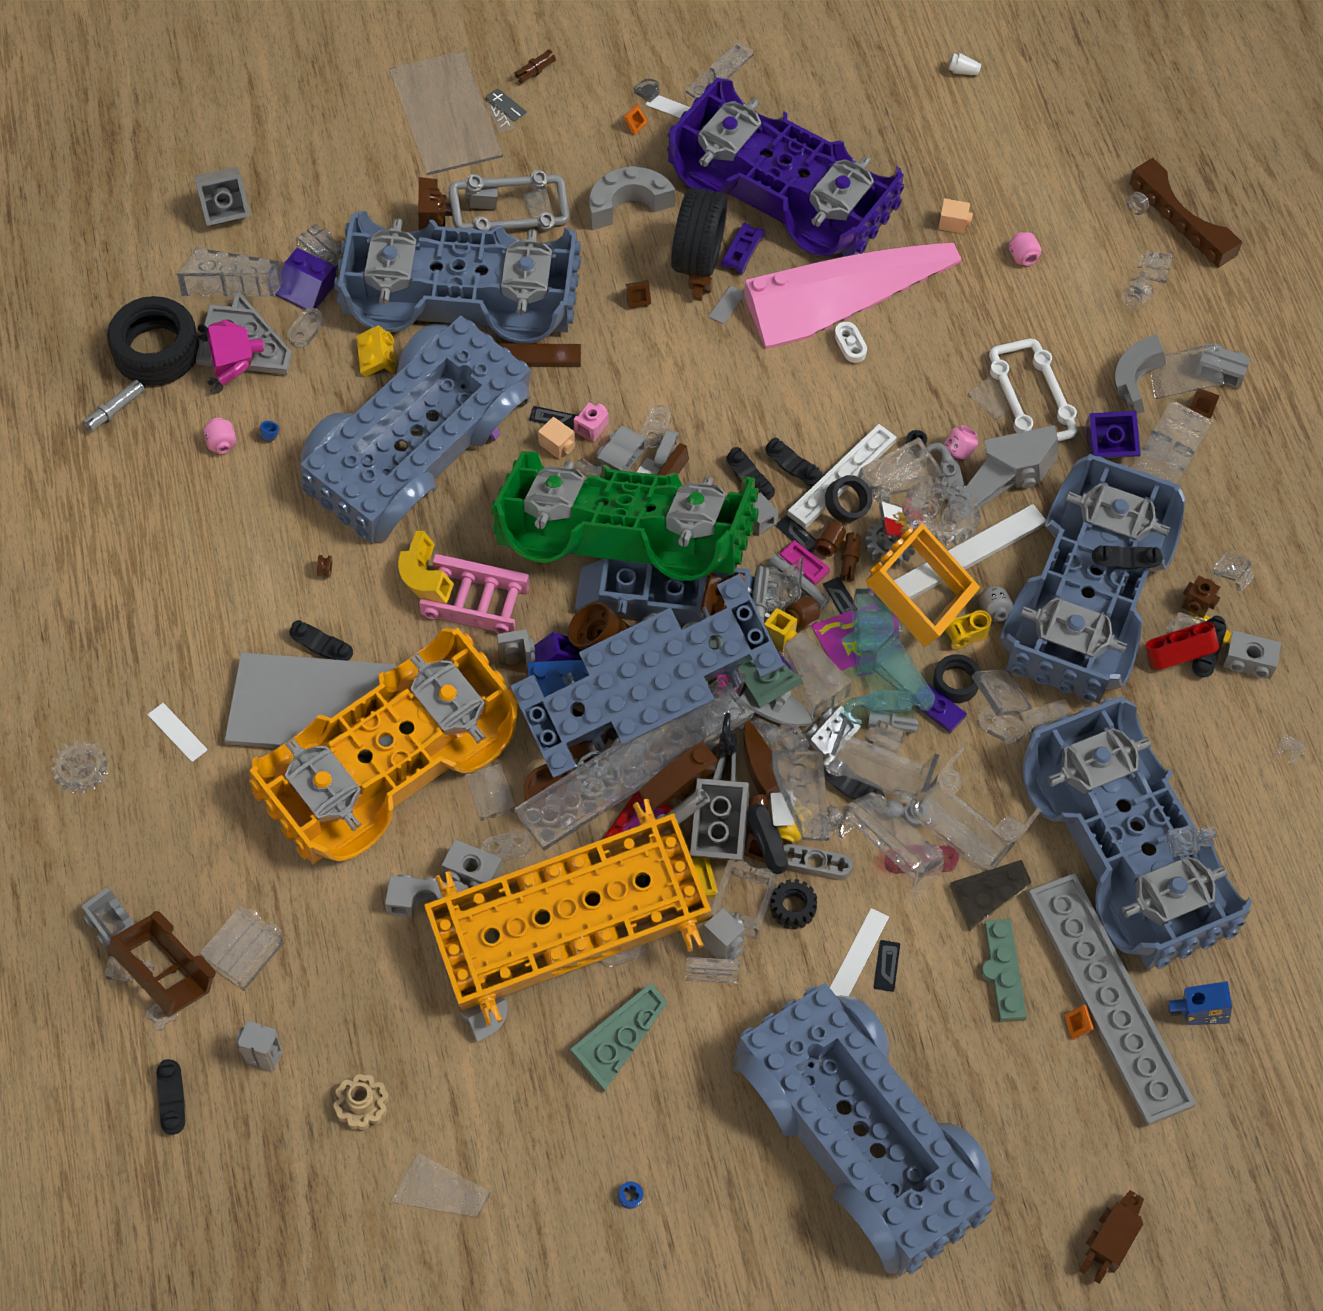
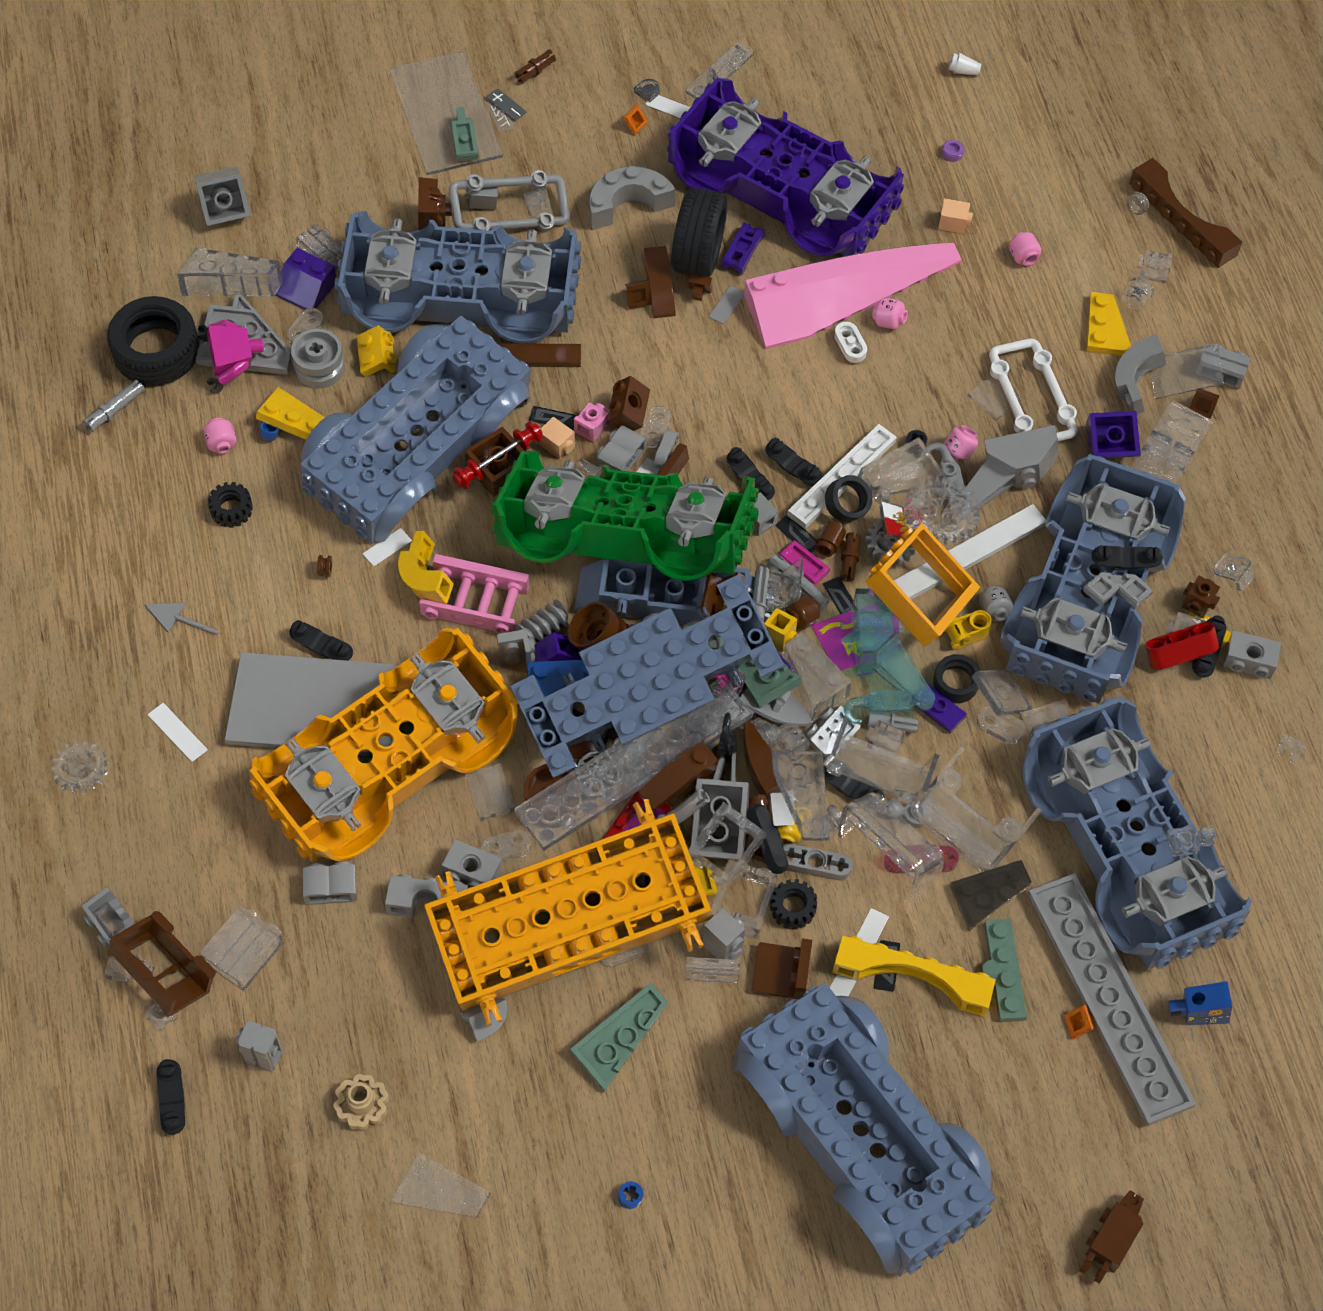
(170, 612): none -> light grey piece
(231, 516): none -> black tyre
(288, 414): none -> yellow wing
(317, 358): none -> light grey wheel
(329, 883): none -> light grey brick
(388, 547): none -> white sticker
(464, 136): none -> sand green hinge
(494, 457): none -> reddish brown brick
(545, 621): none -> light grey piece
(628, 404): none -> reddish brown brick
(660, 281): none -> reddish brown slope
(740, 821): none -> clear window
(782, 969): none -> reddish brown bracket
(889, 313): none -> bright pink head
(952, 150): none -> medium lavender tile
(966, 989): none -> yellow arch
(1105, 326): none -> yellow wing
(1128, 586): none -> light grey tile

